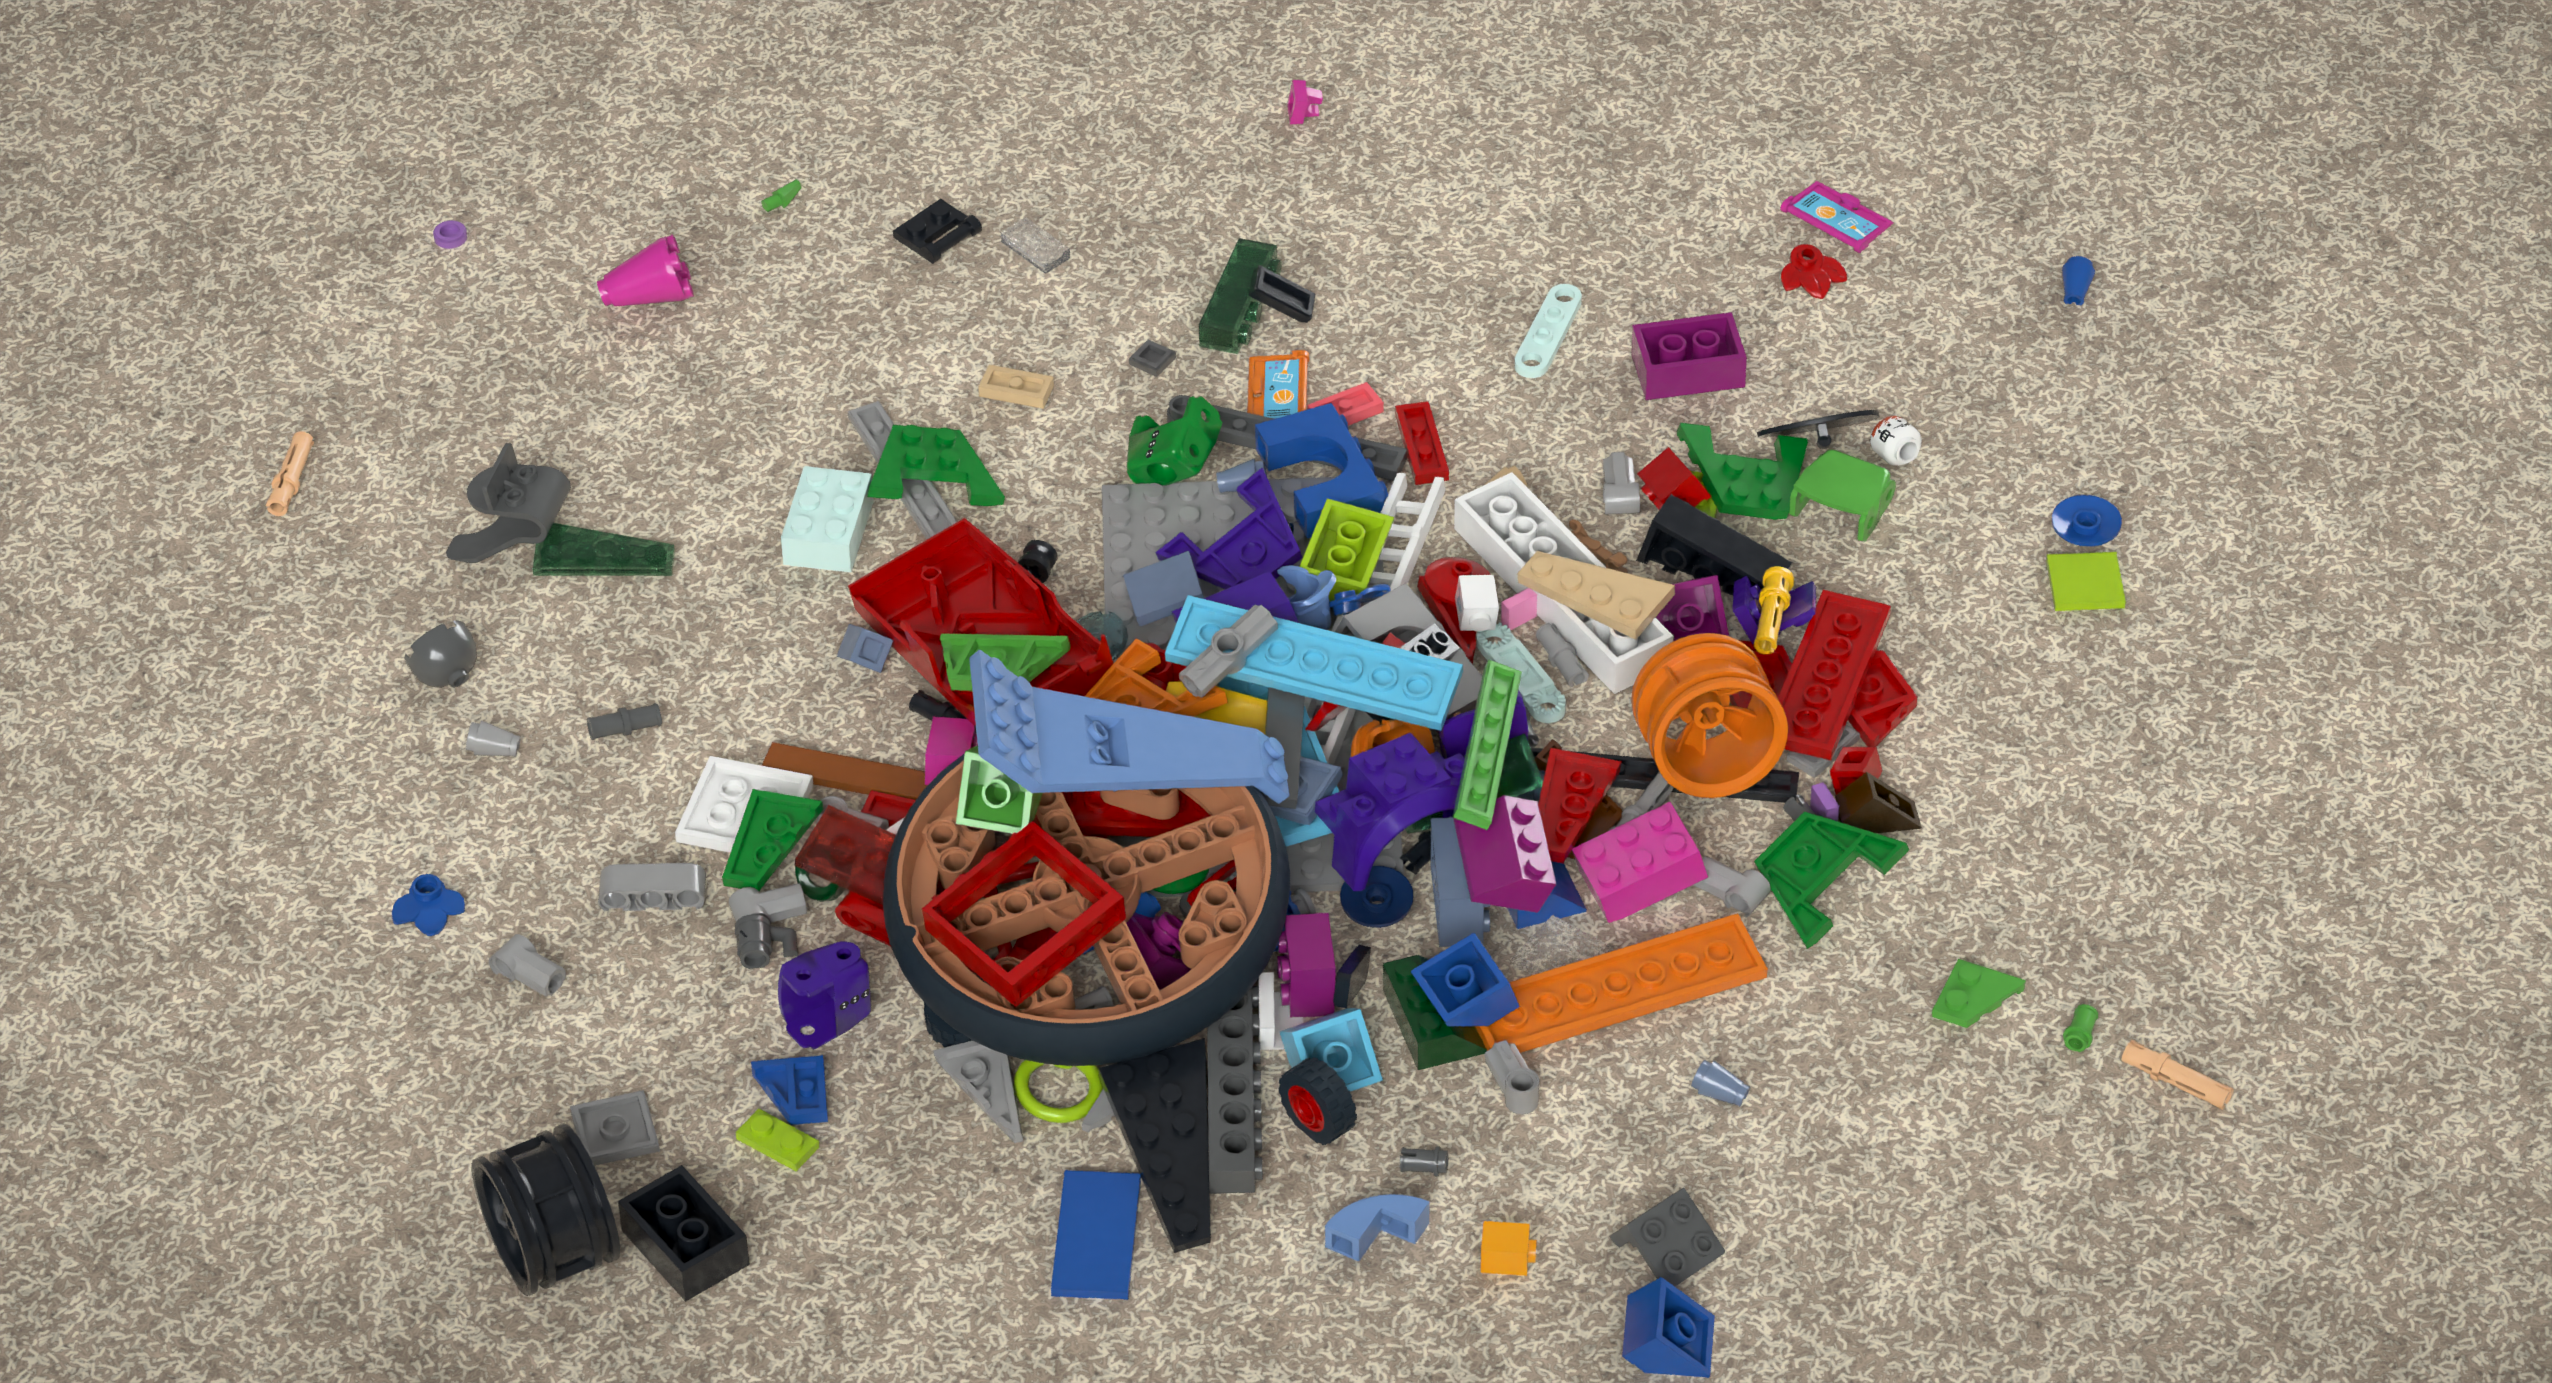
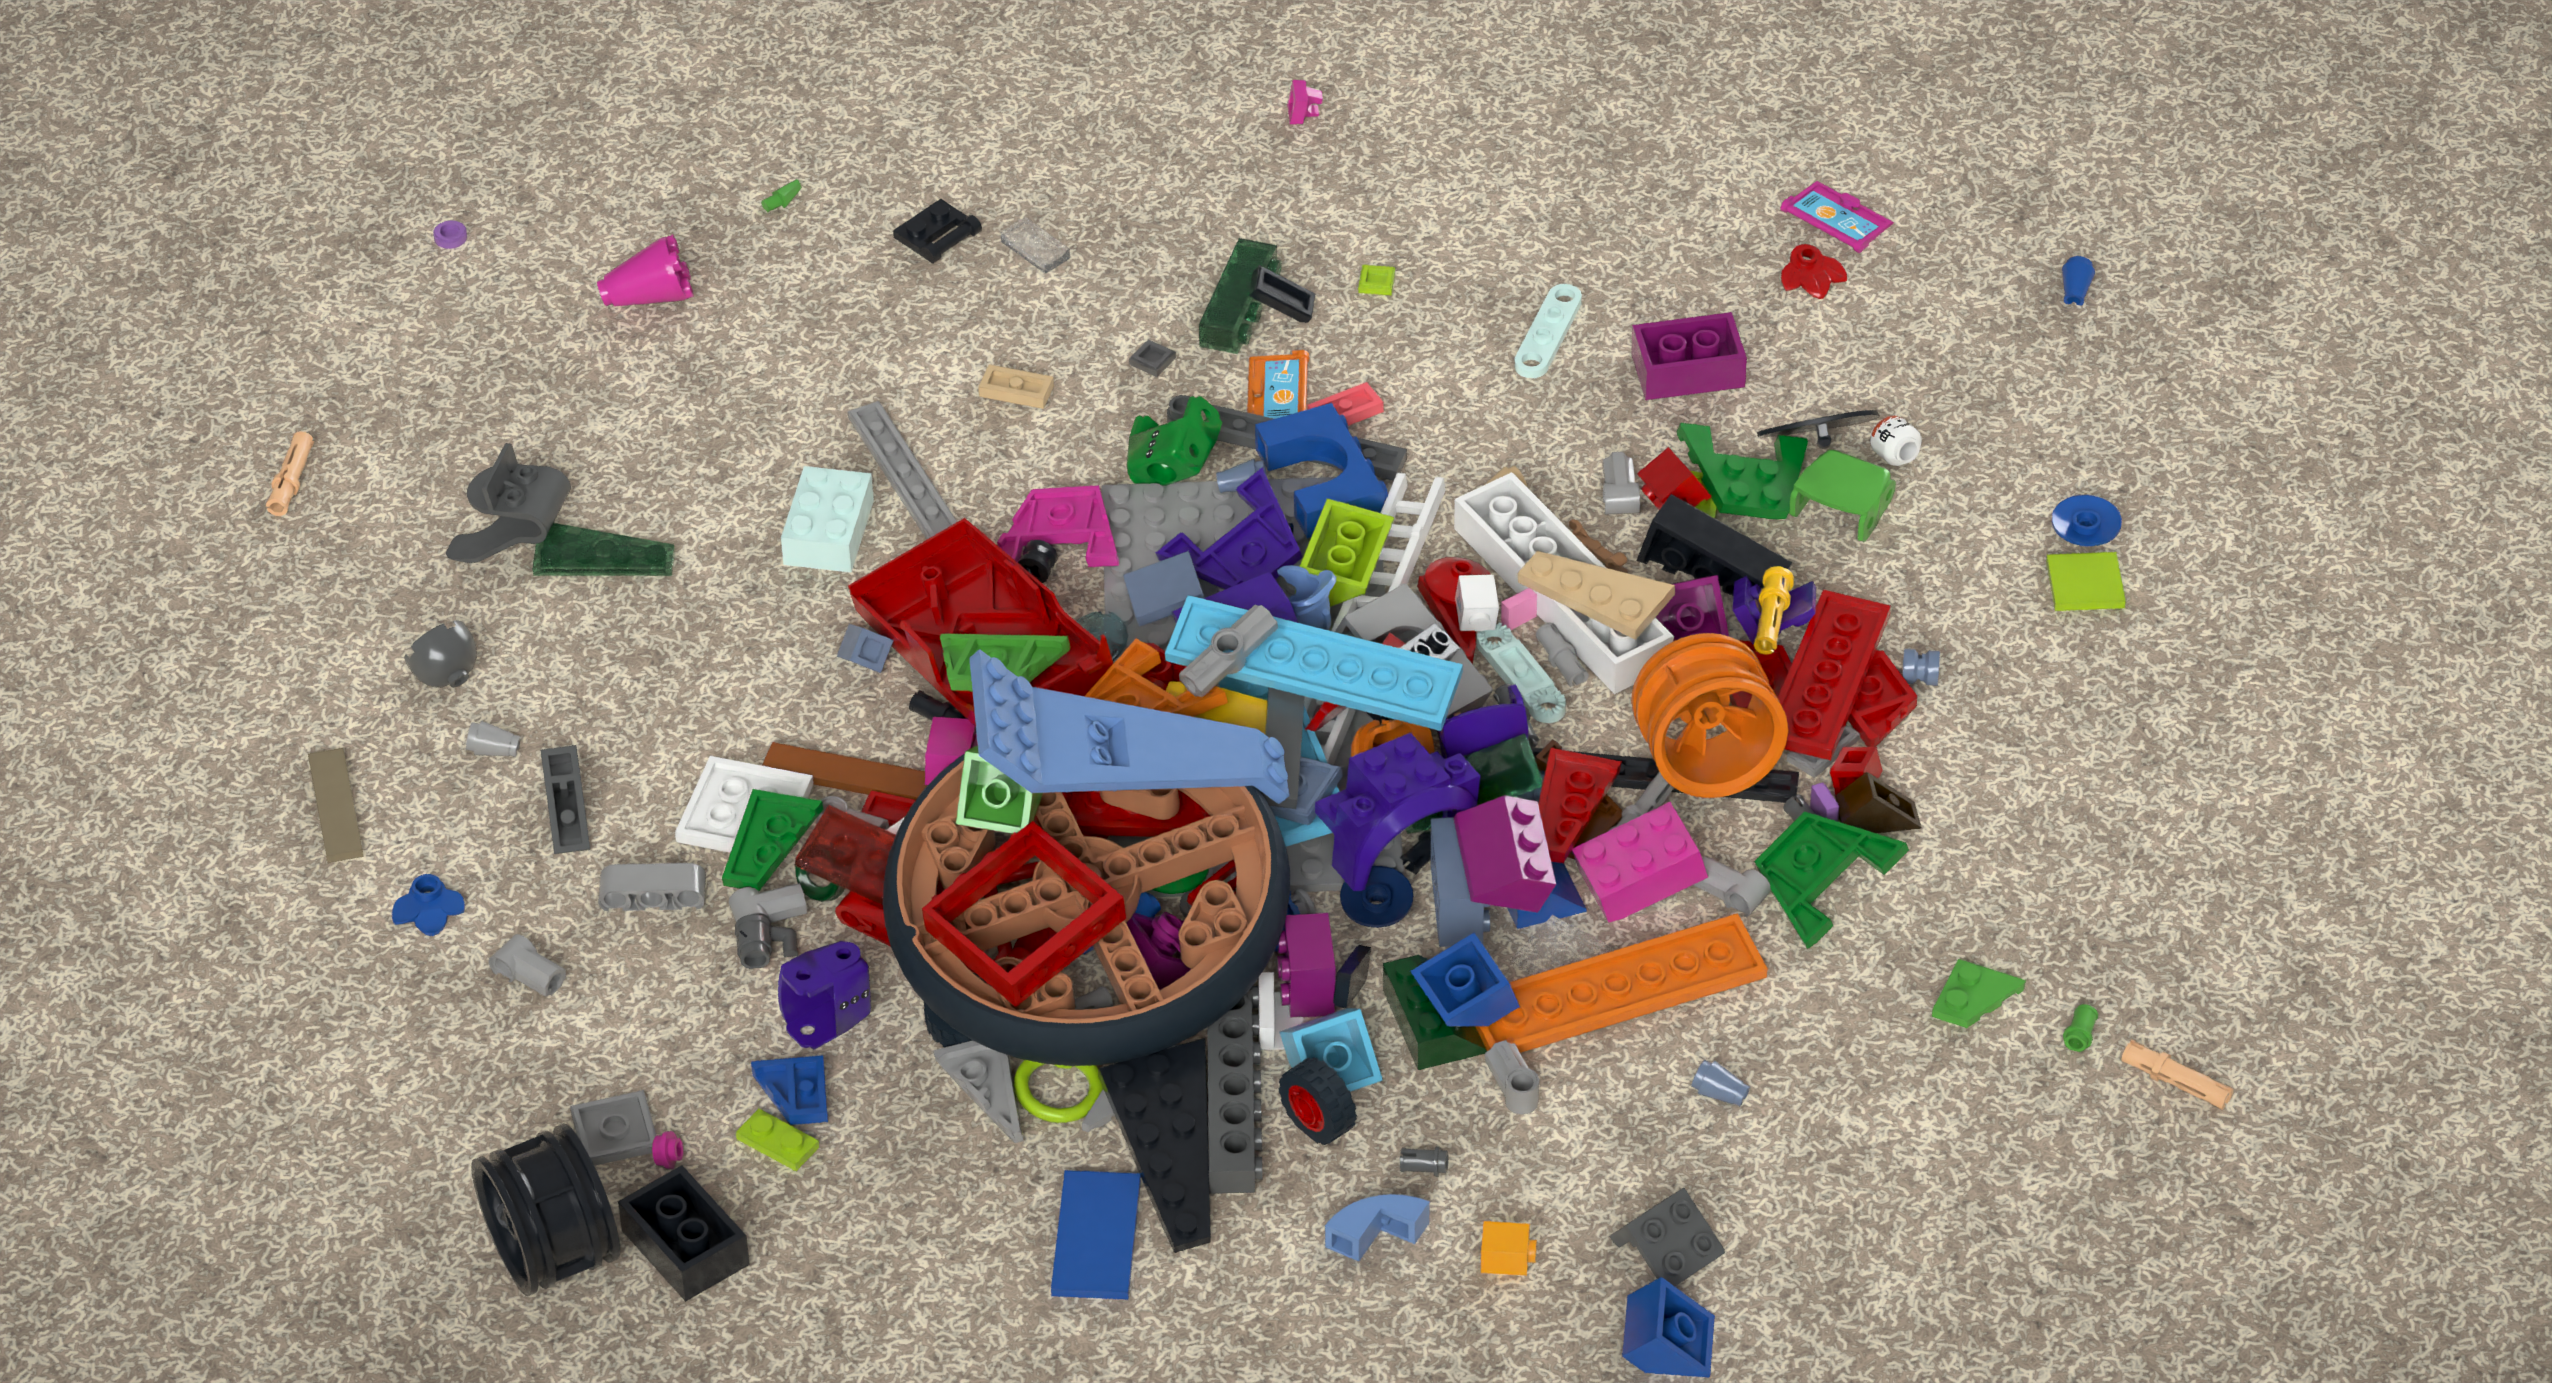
(335, 805): none -> dark tan tile
(565, 799): none -> dark grey slope
(624, 721): dark grey pin -> none
(667, 1149): none -> dark pink plate
(932, 456): green wing -> none
(1060, 518): none -> dark pink wing
(1348, 601): blue plate -> none
(1376, 280): none -> lime tile
(1422, 442): red plate -> none
(1487, 744): bright green tile -> none
(1921, 667): none -> sand blue wheel

